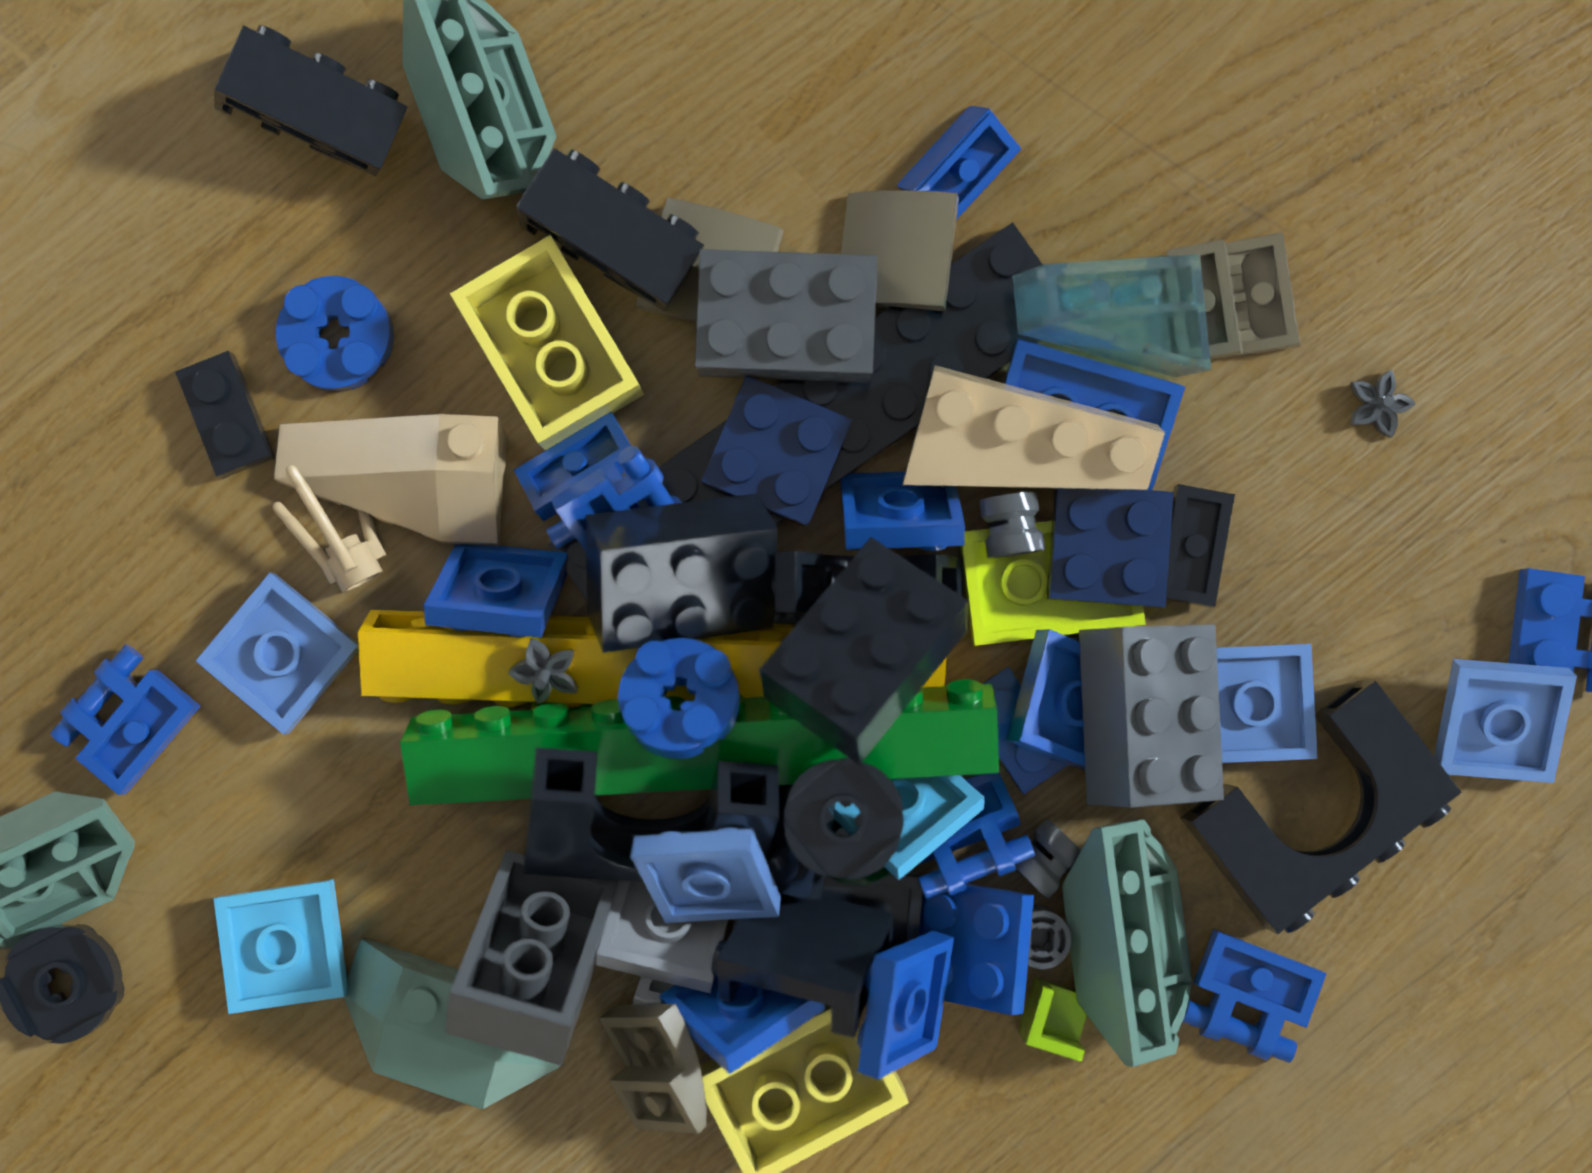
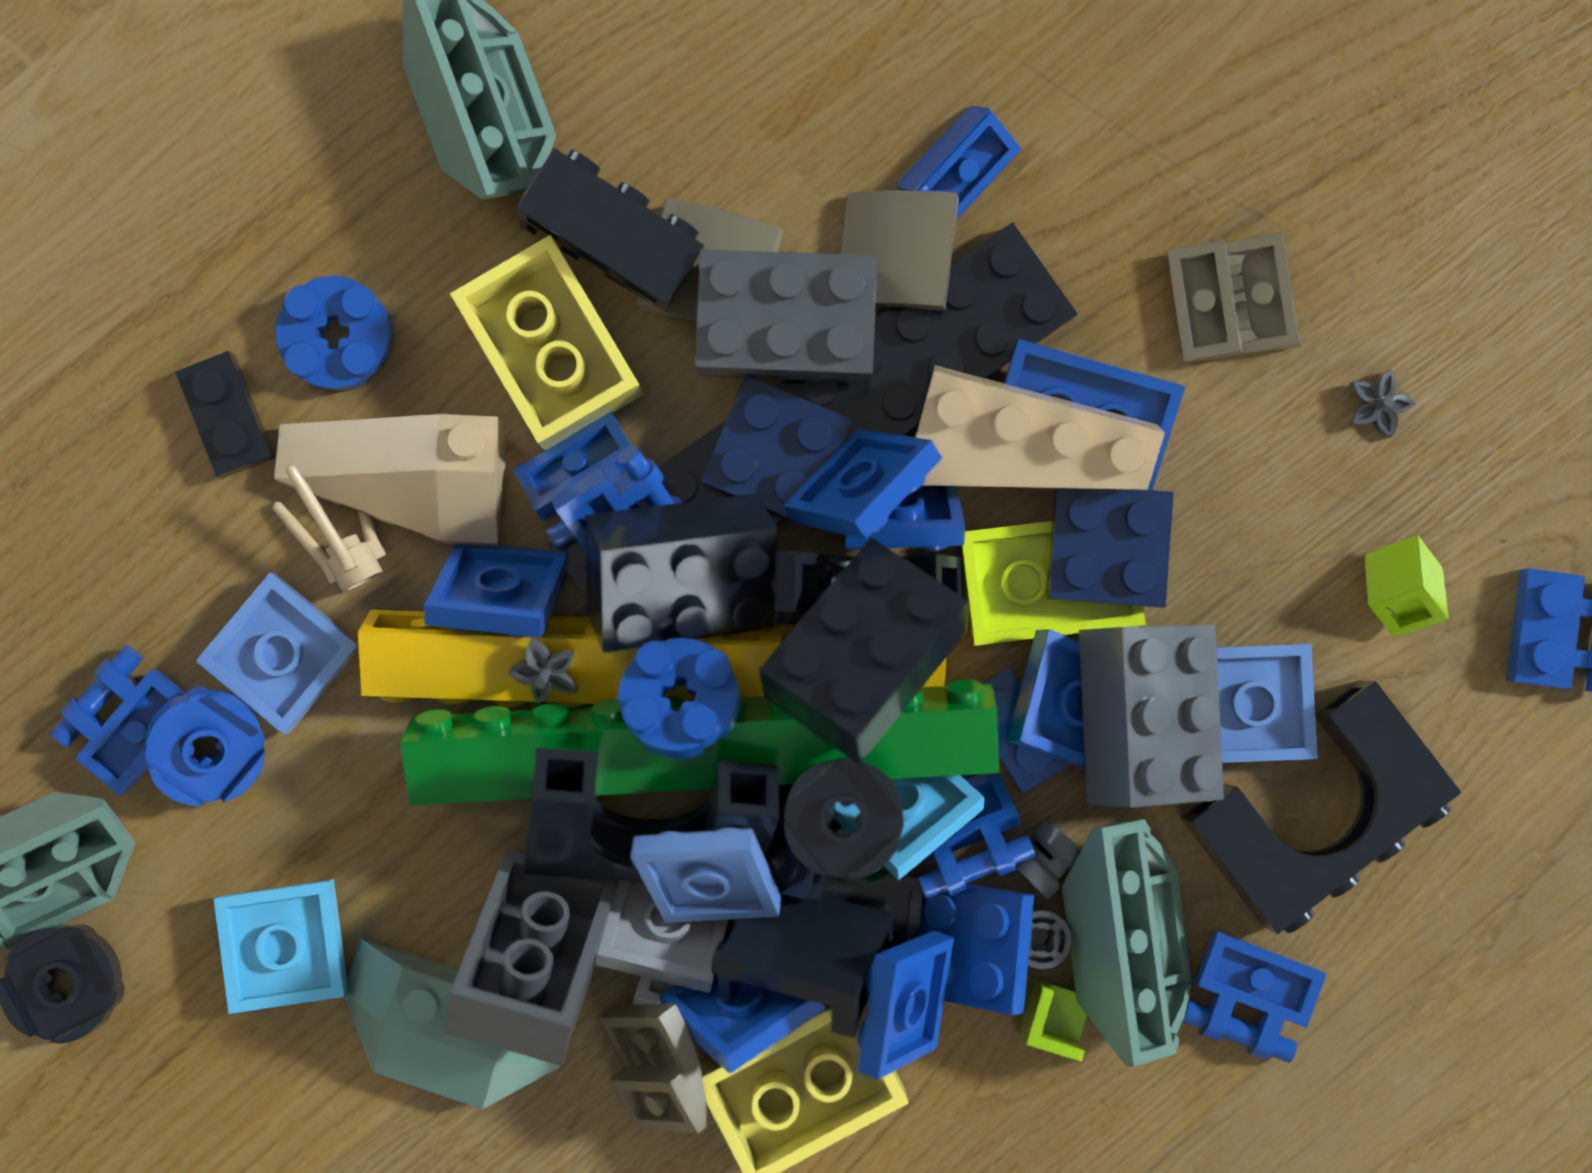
(199, 714): none -> blue plate
(309, 99): black wedge -> none
(863, 483): none -> blue plate
(1011, 524): dark grey wheel -> none
(1120, 310): clear light blue wedge -> none
(1197, 544): black plate -> none
(1406, 586): none -> lime panel
(1504, 720): medium blue plate -> none

